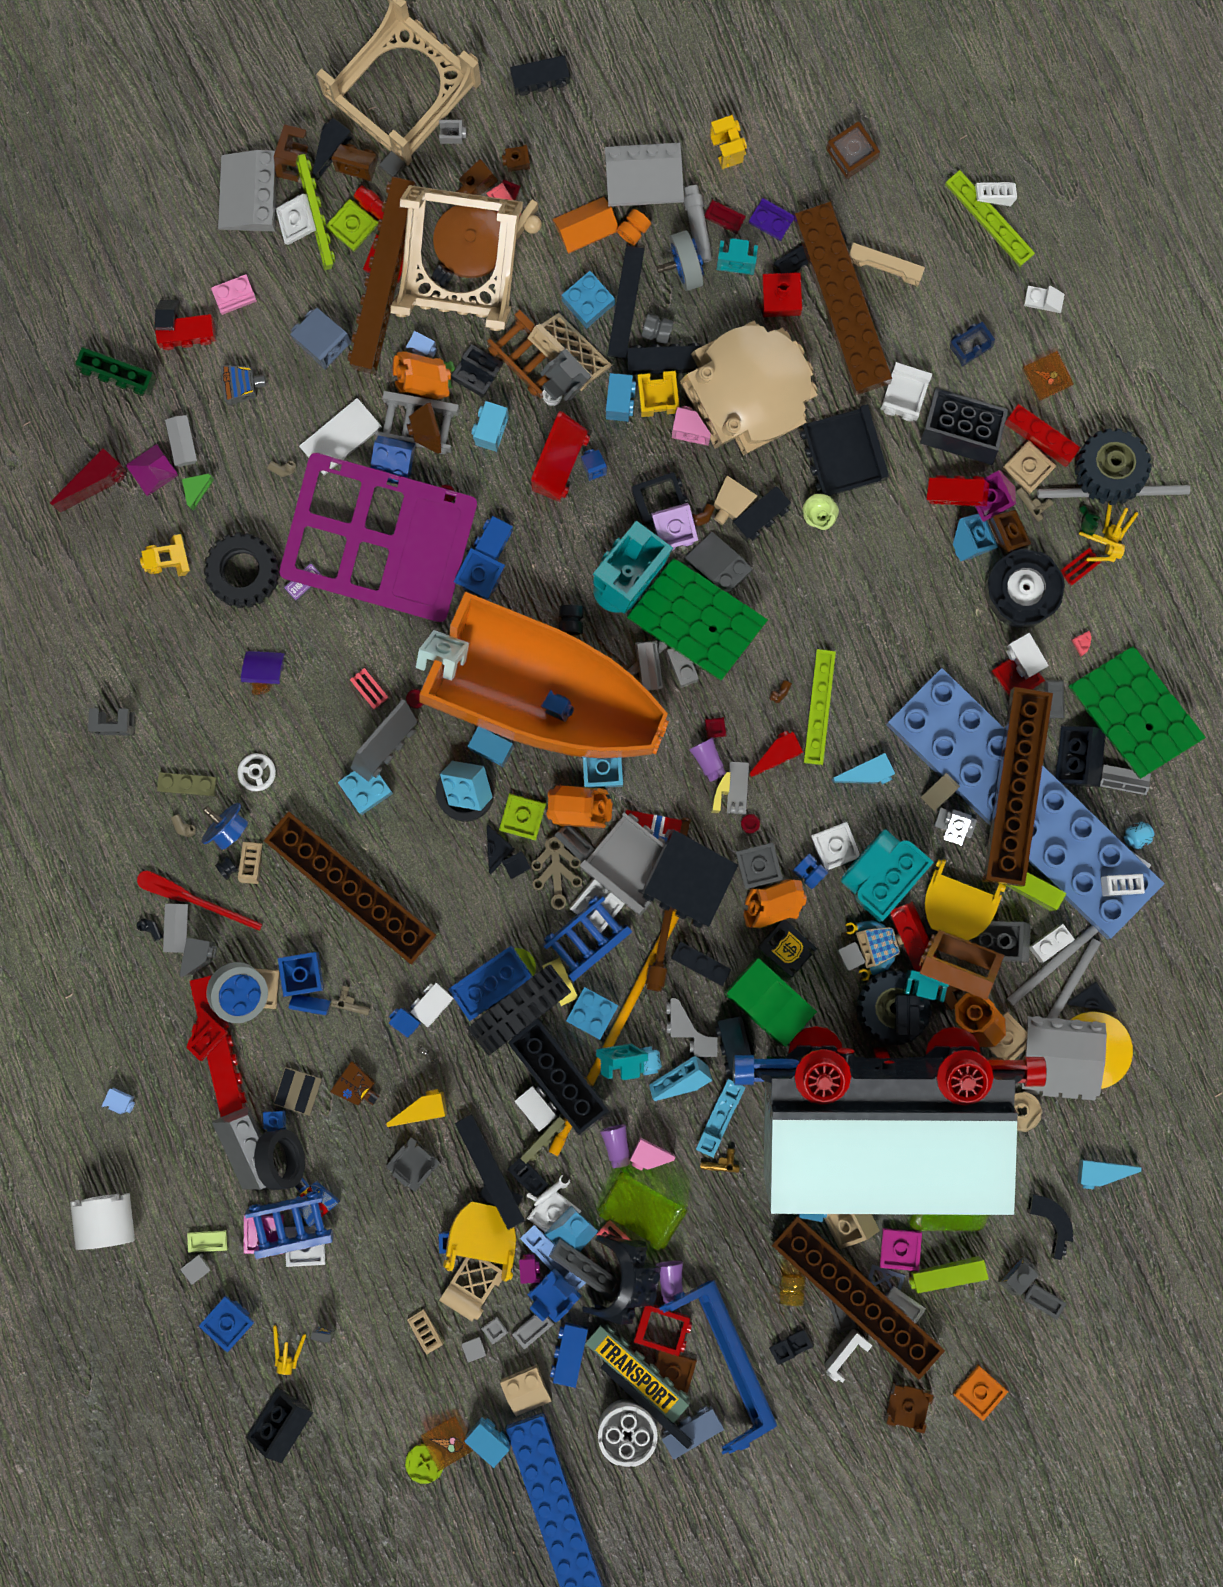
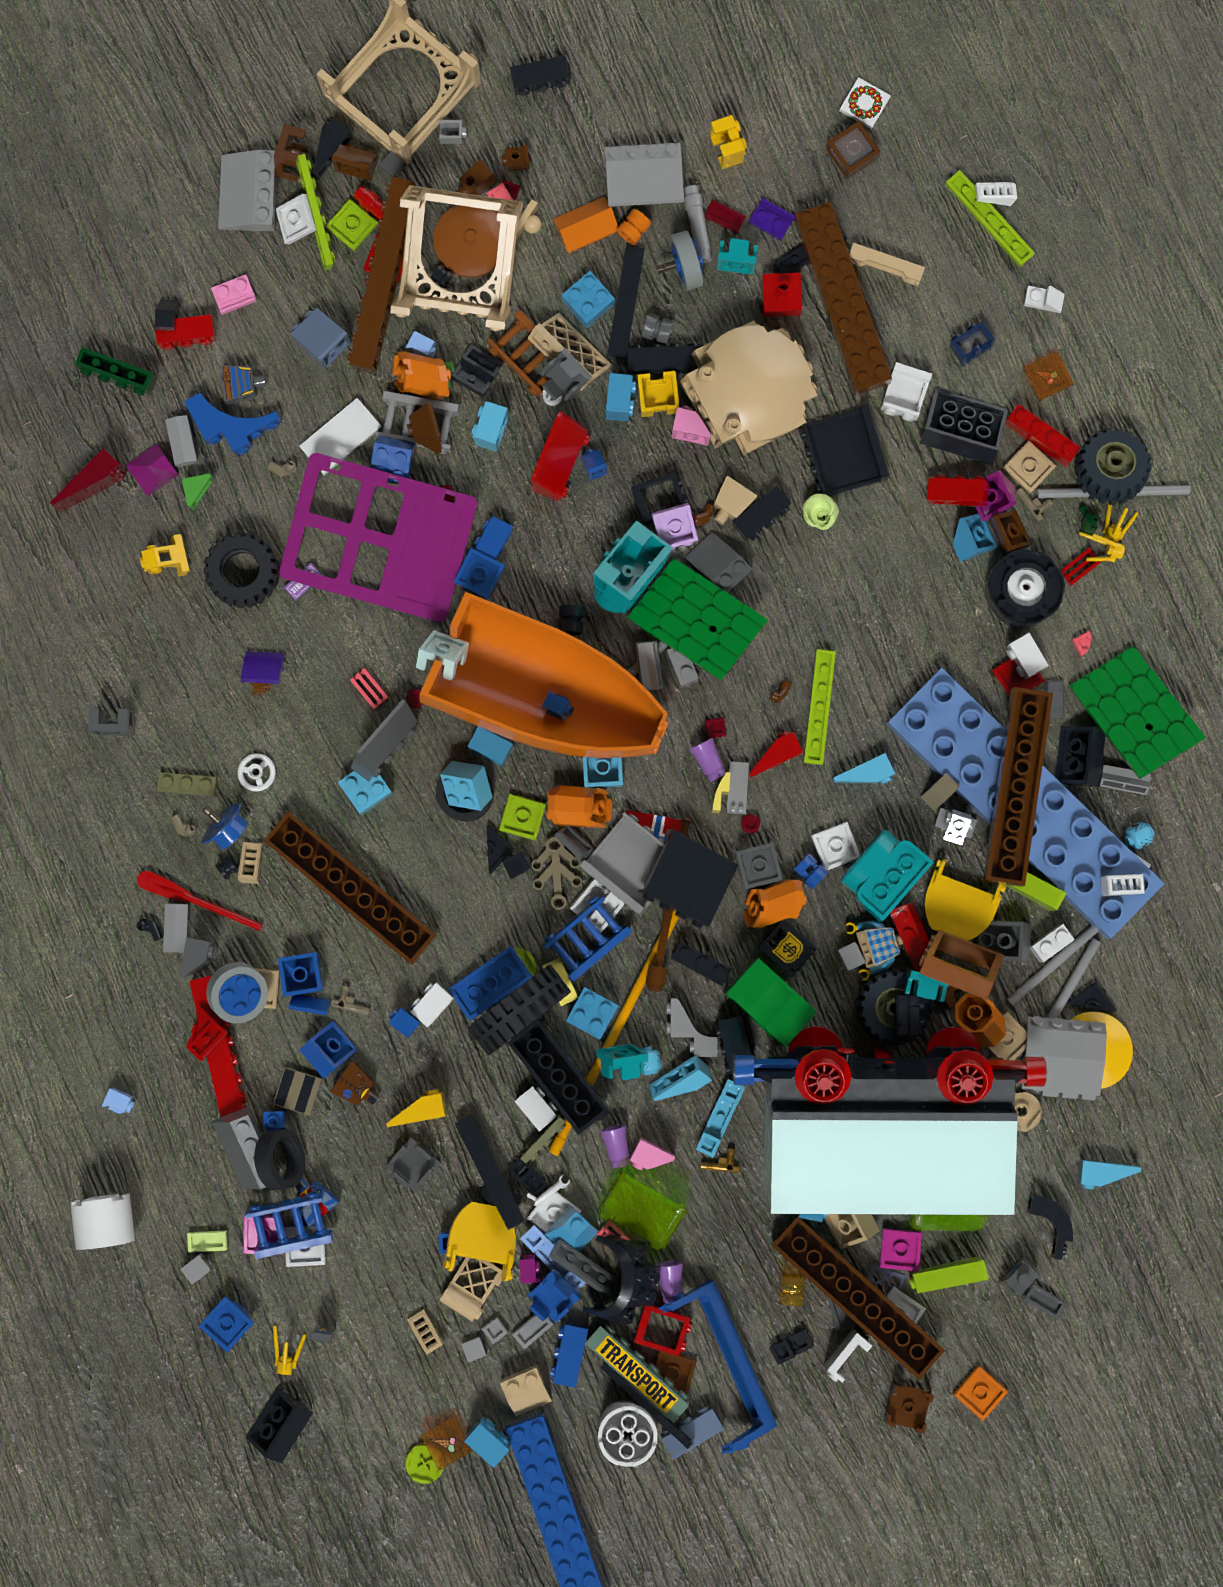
(237, 431): none -> blue arch
(328, 1049): none -> blue slope
(865, 103): none -> tile

